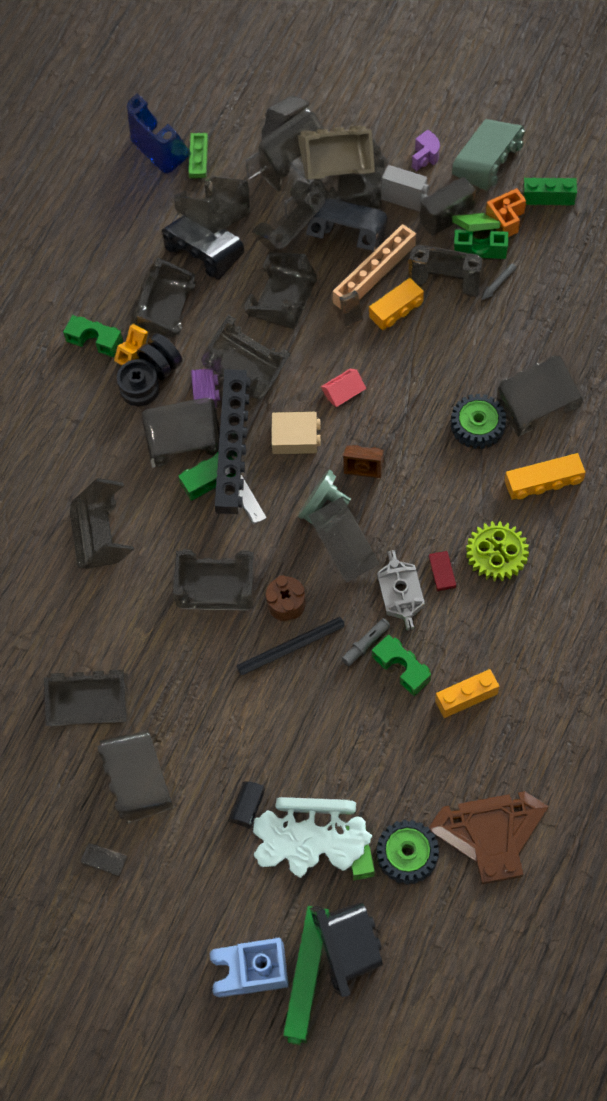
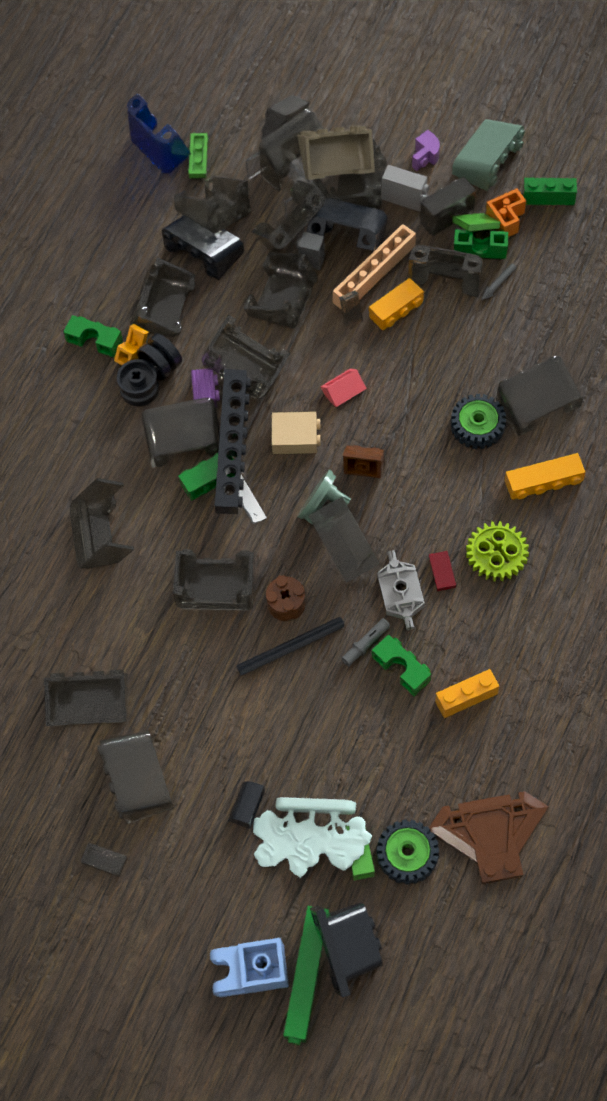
(313, 247): none -> dark grey brick

